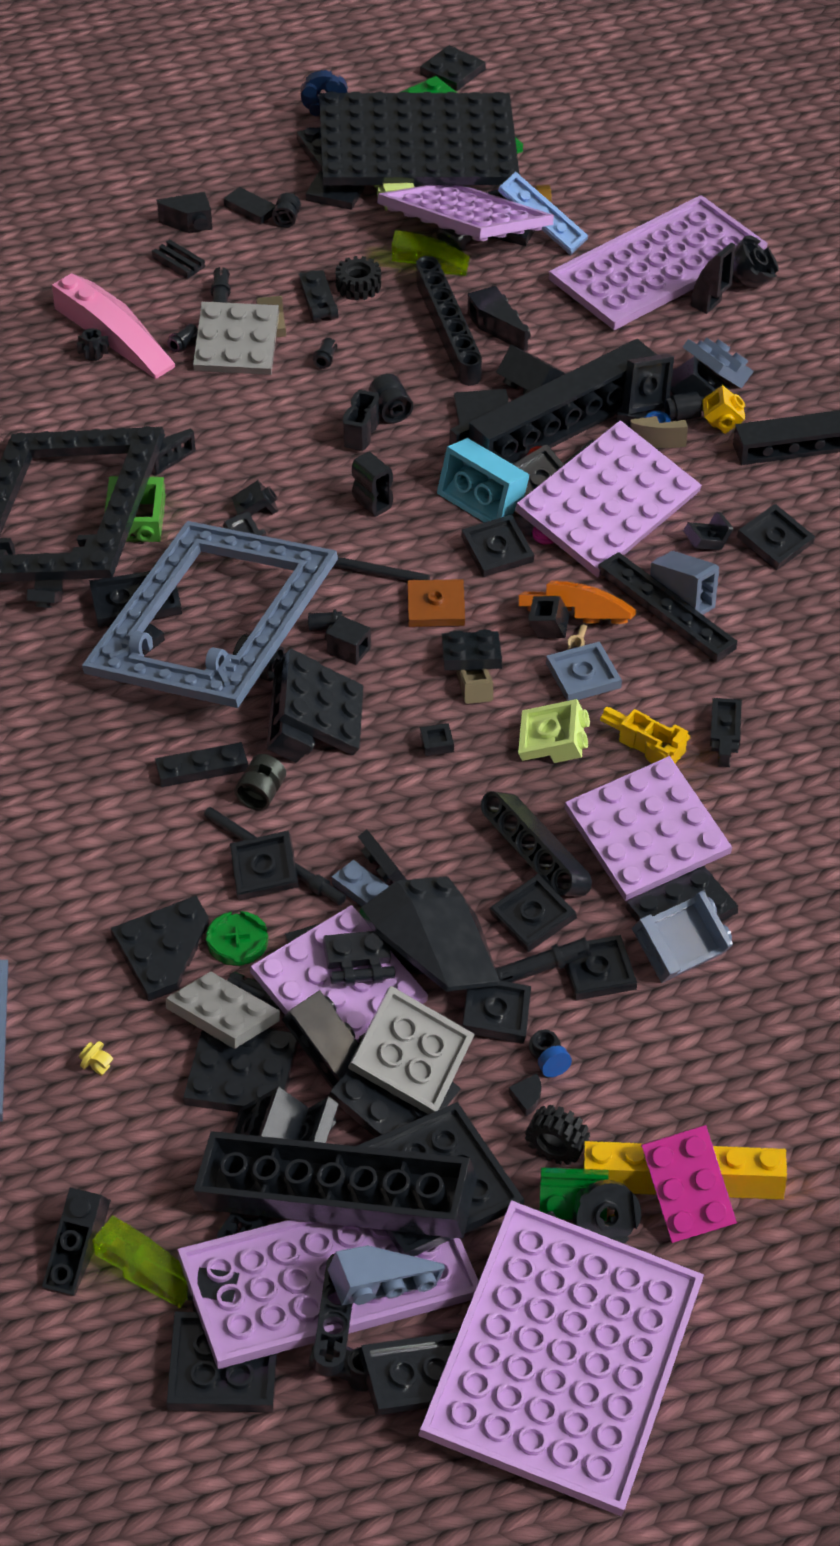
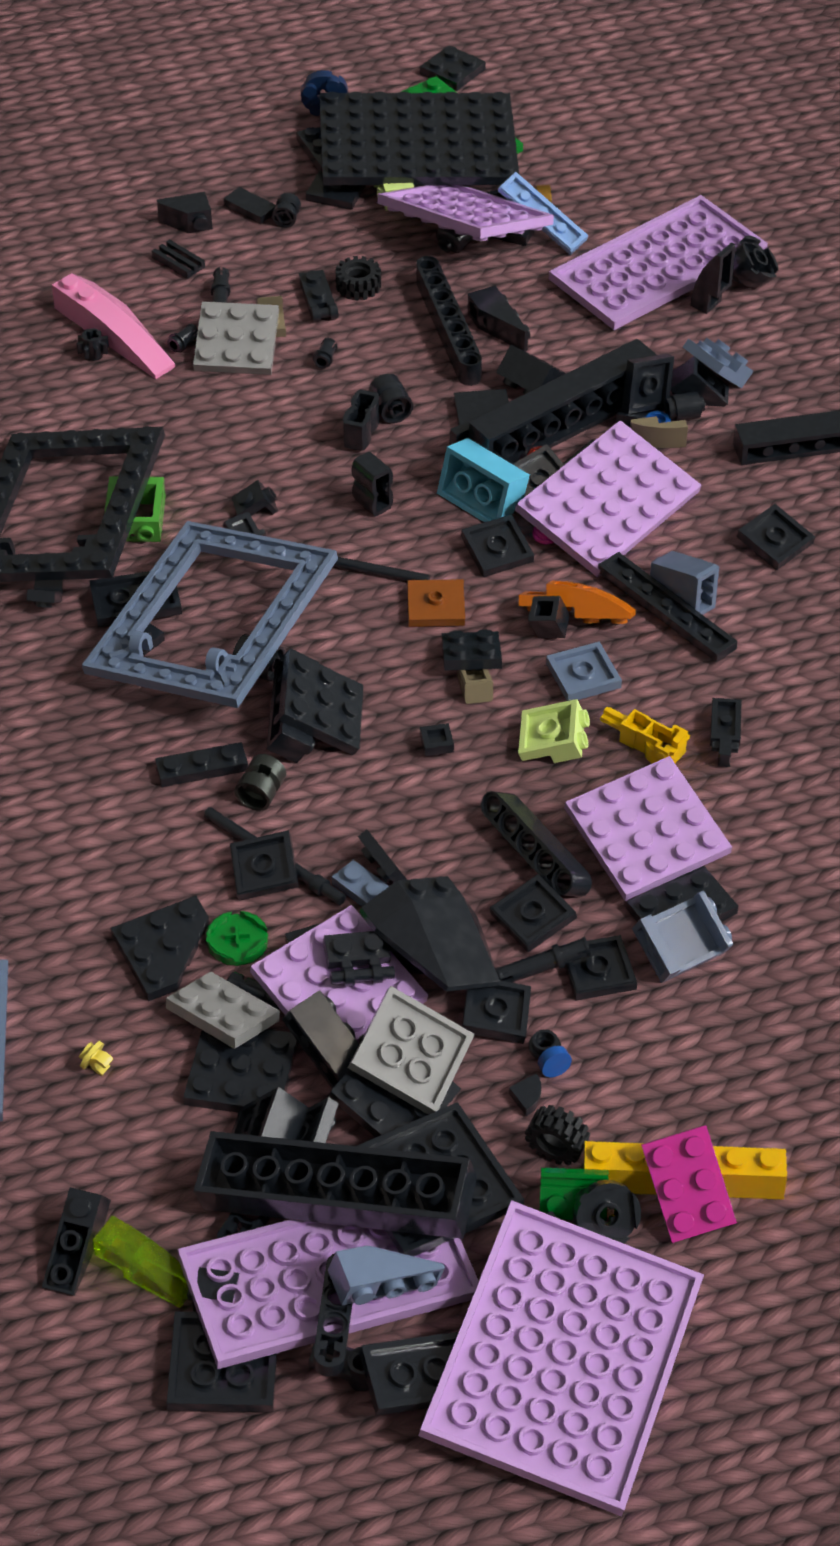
(167, 457): black slope -> none
(320, 621): black pin -> none
(348, 640): black brick -> none
(409, 247): clear neon green slope -> none
(577, 640): tan hand -> none
(709, 535): black bracket -> none
(723, 409): yellow brick -> none

